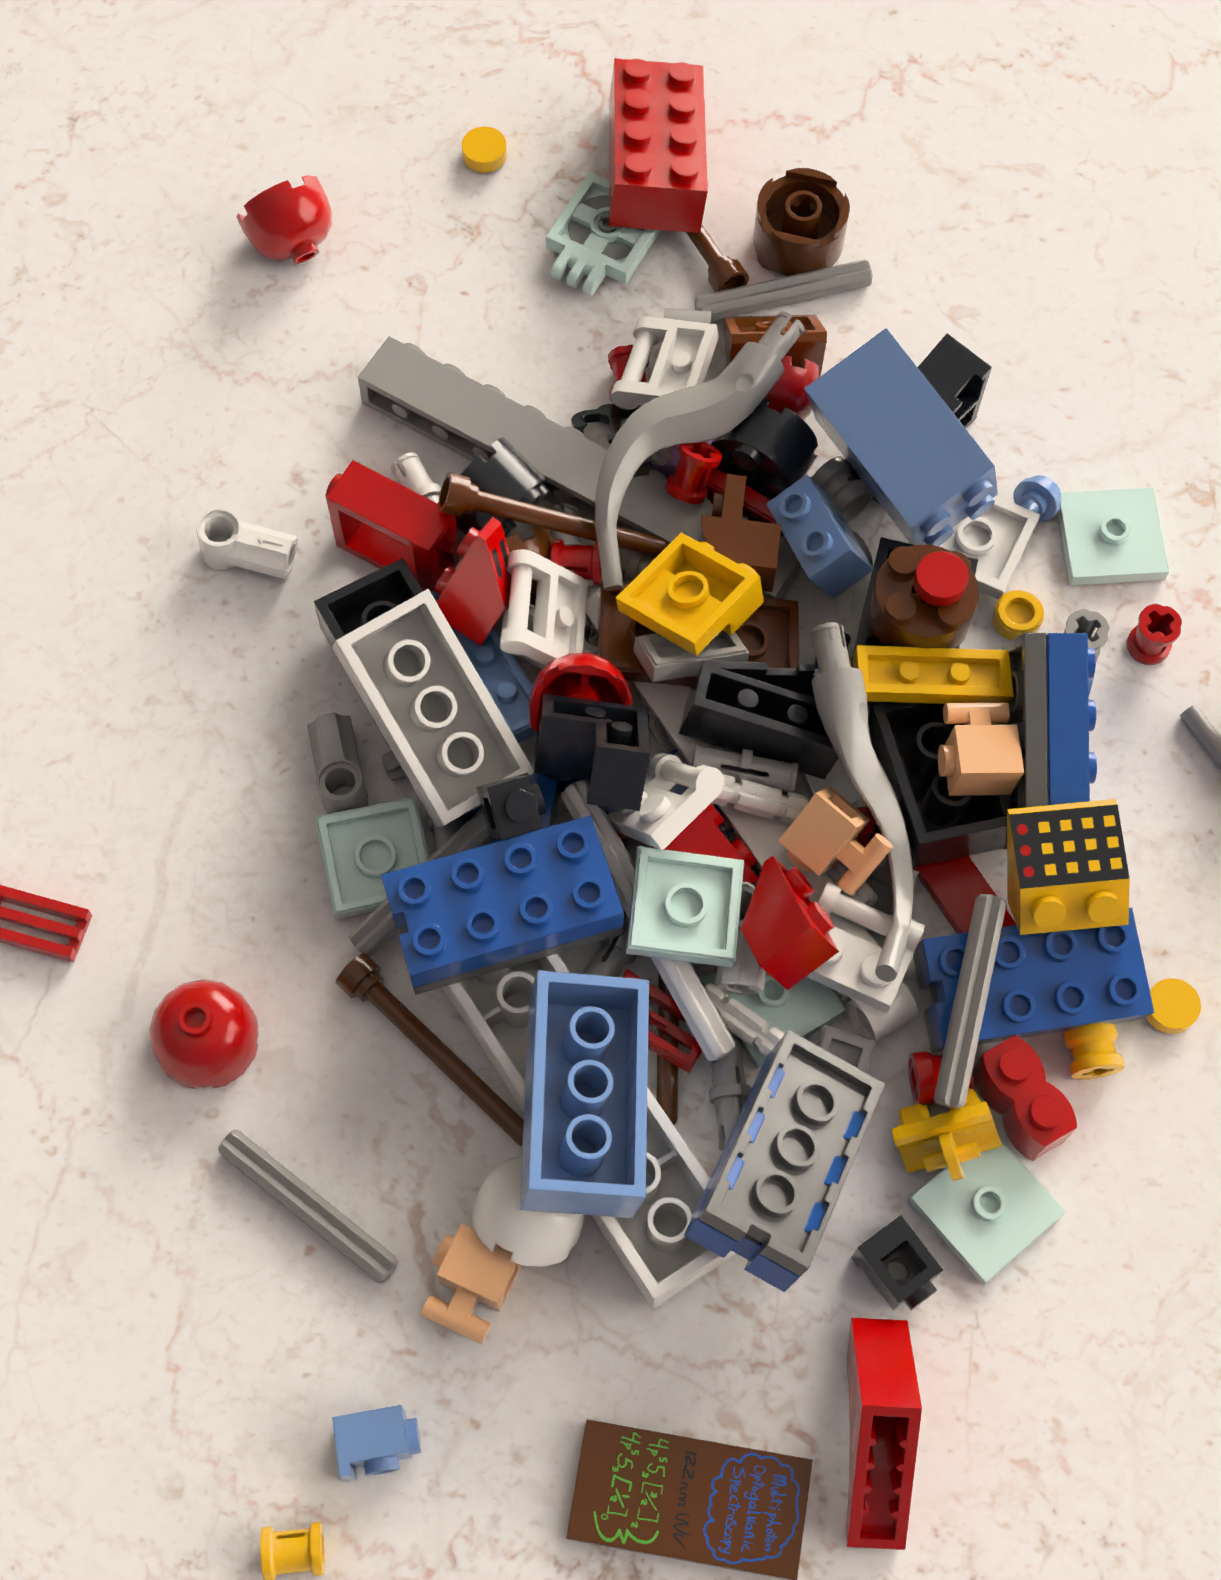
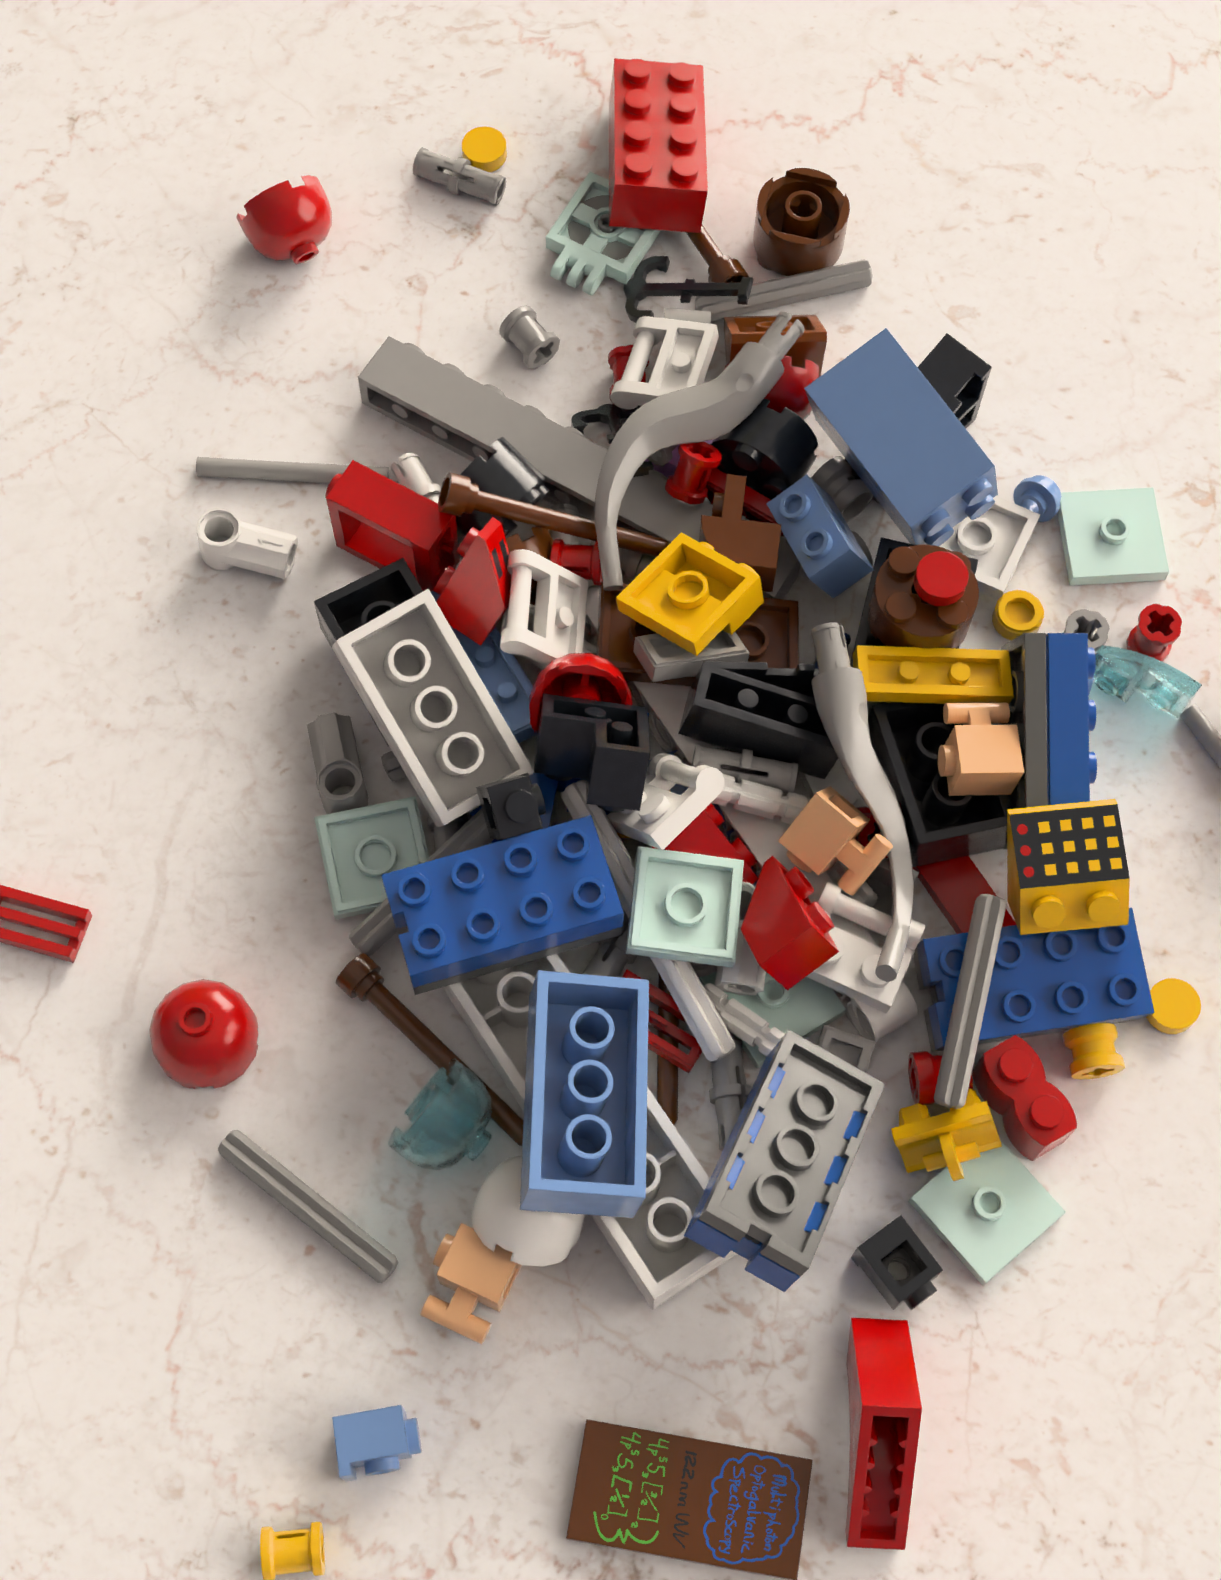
(272, 470): none -> light grey bar
(432, 167): none -> light grey pin
(446, 1120): none -> clear light blue cylinder
(529, 336): none -> light grey bush
(638, 289): none -> black piece
(1126, 671): none -> clear light blue slope

